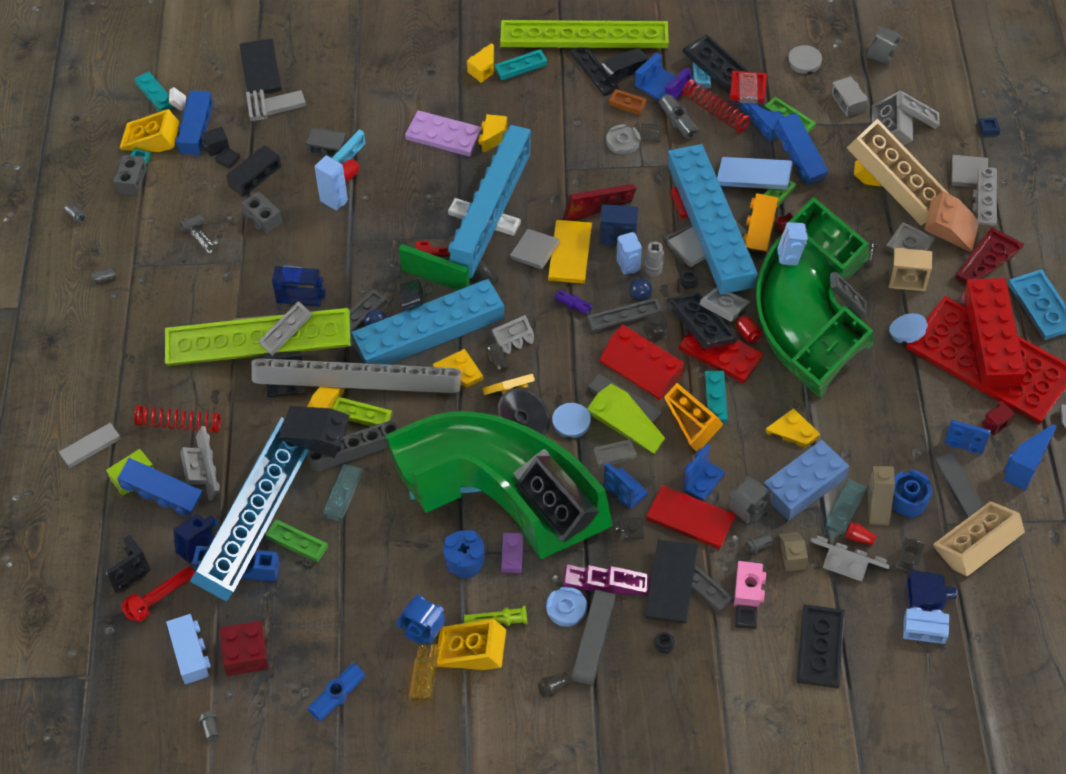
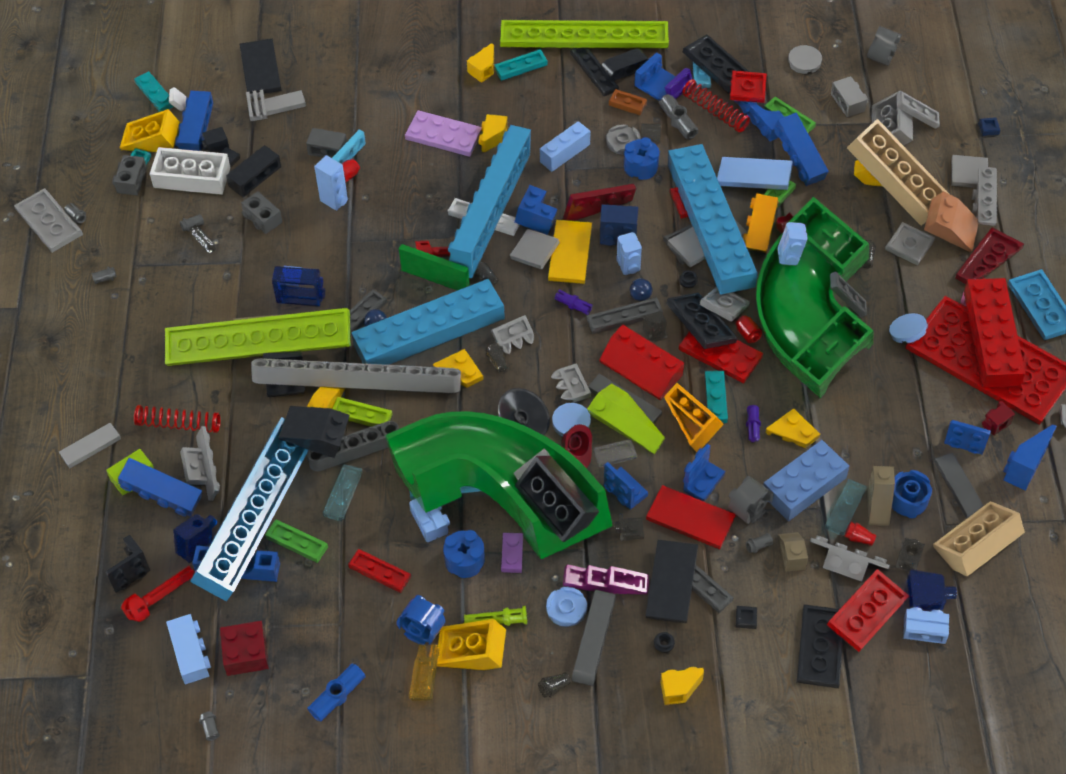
(48, 220): none -> light grey tile
(190, 170): none -> white brick
(285, 328): light grey tile -> none
(379, 570): none -> red tile
(411, 295): black beam -> none
(432, 523): none -> light blue brick
(520, 382): yellow wing -> none
(534, 213): none -> blue brick
(565, 146): none -> light blue brick
(572, 382): none -> light grey plate
(579, 443): none -> dark red piece
(641, 158): none -> blue brick
(654, 259): light grey axle -> none
(680, 685): none -> yellow slope
(748, 87): clear tile -> none
(749, 574): bright pink brick -> none
(753, 423): none -> dark purple axle
(868, 610): none -> red plate
(910, 269): tan brick -> none

